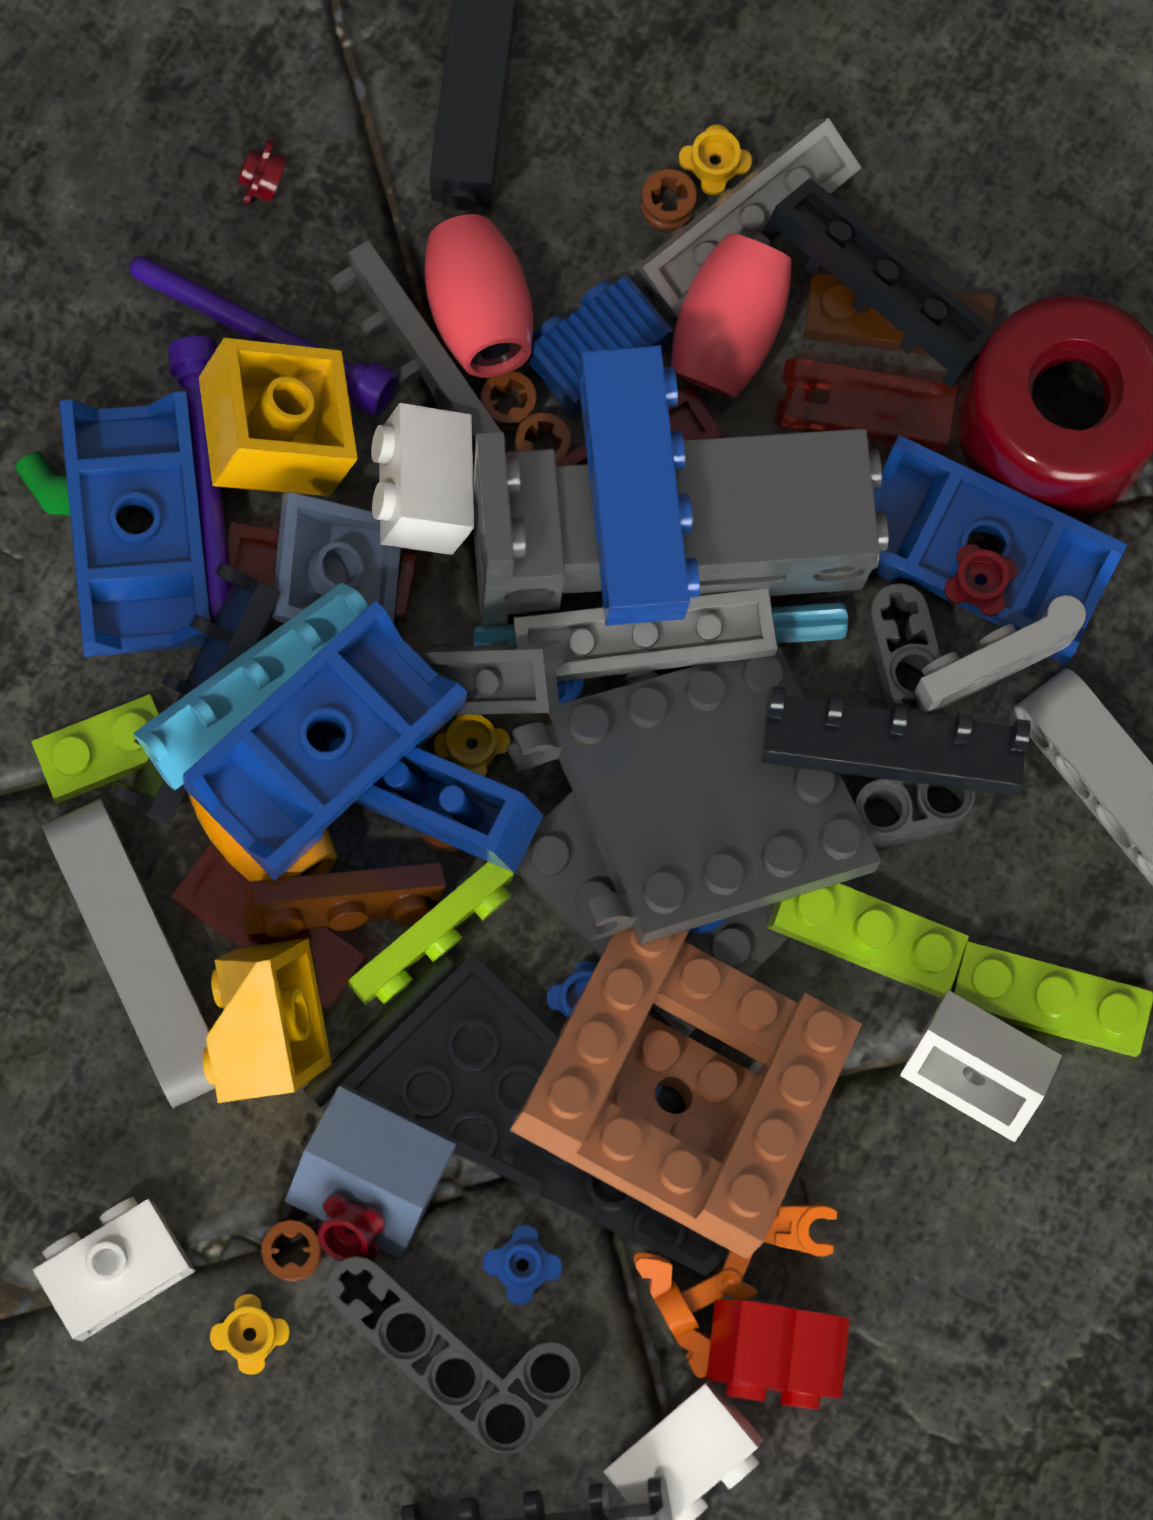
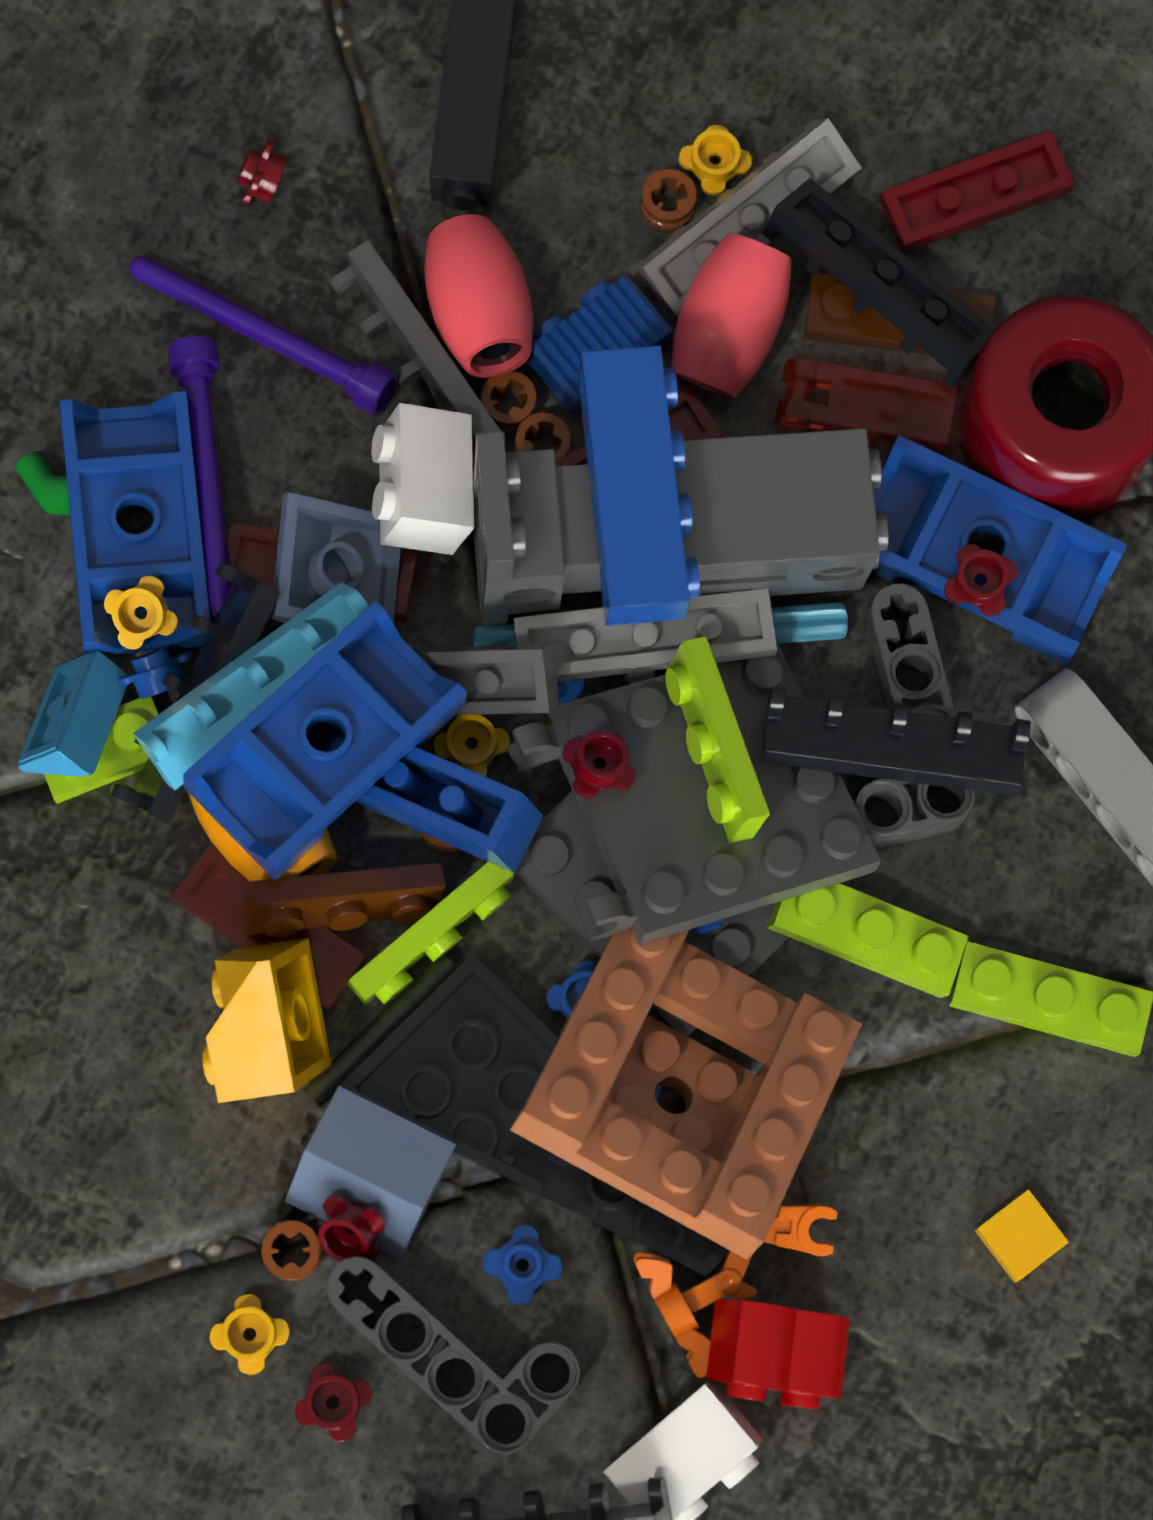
(74, 717): none -> dark azure slope
(112, 1268): white brick -> none
(123, 606): none -> yellow plate
(133, 948): light grey beam -> none
(152, 669): none -> blue plate
(277, 417): yellow slope -> none
(324, 1385): none -> dark red plate
(604, 747): none -> dark red plate
(716, 740): none -> lime plate
(976, 191): none -> dark red plate
(981, 1066): white brick -> none
(1000, 656): light grey plate -> none
(1021, 1236): none -> yellow tile

